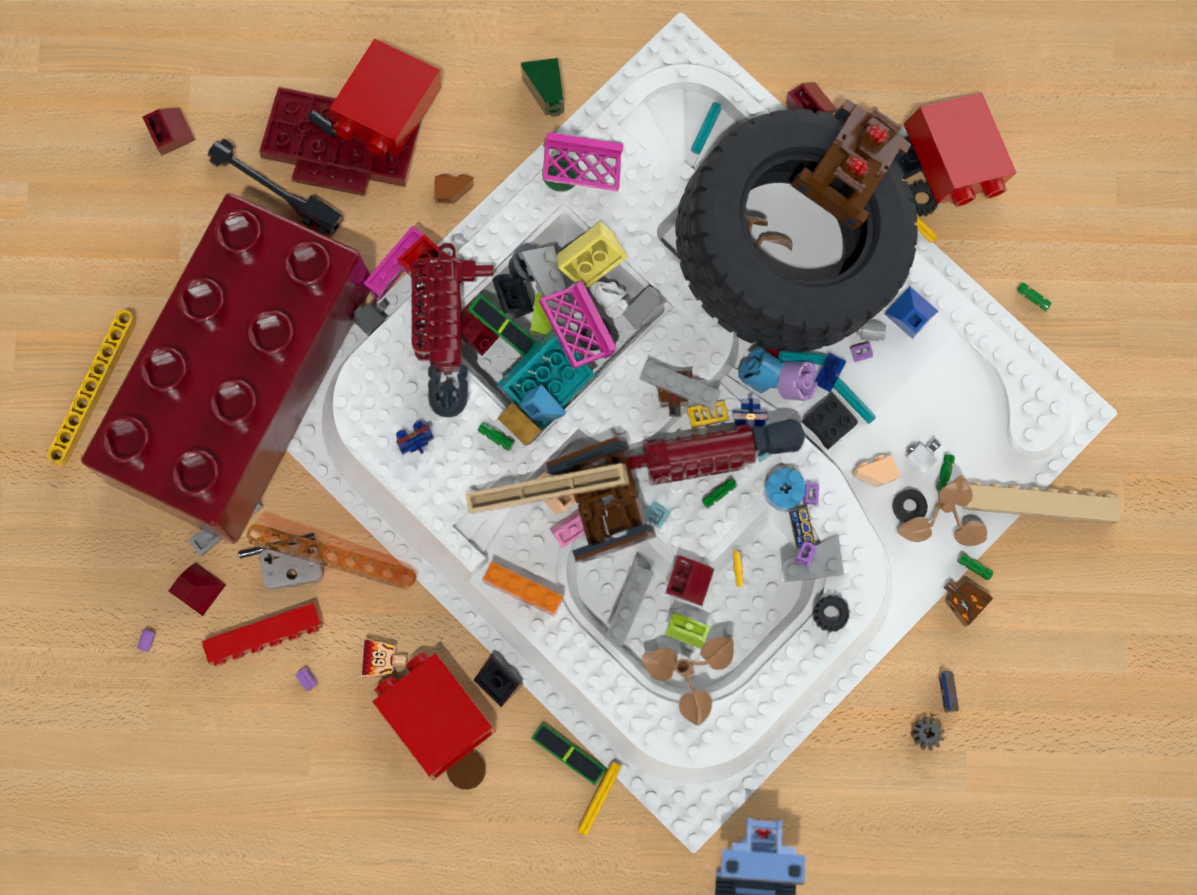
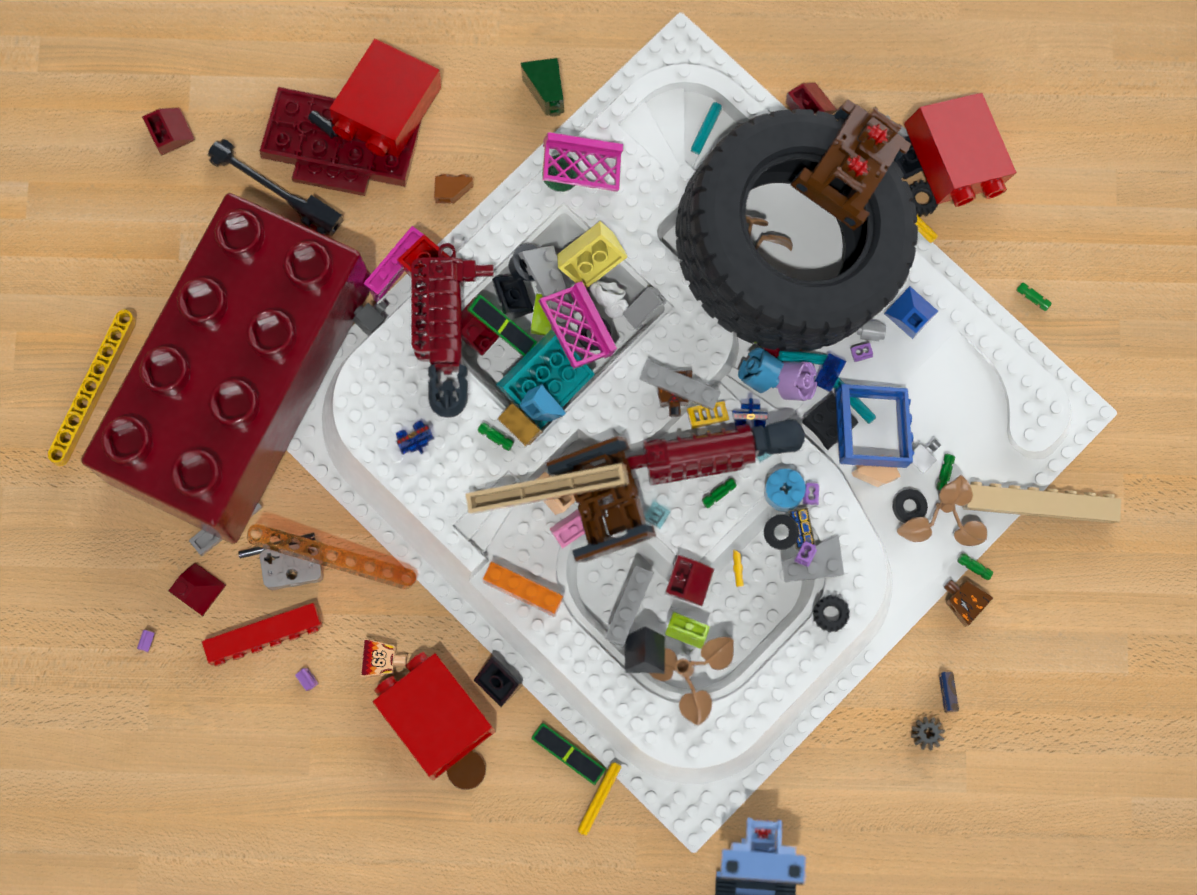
(645, 652): none -> black slope
(792, 536): none -> black tyre
(844, 425): none -> blue window

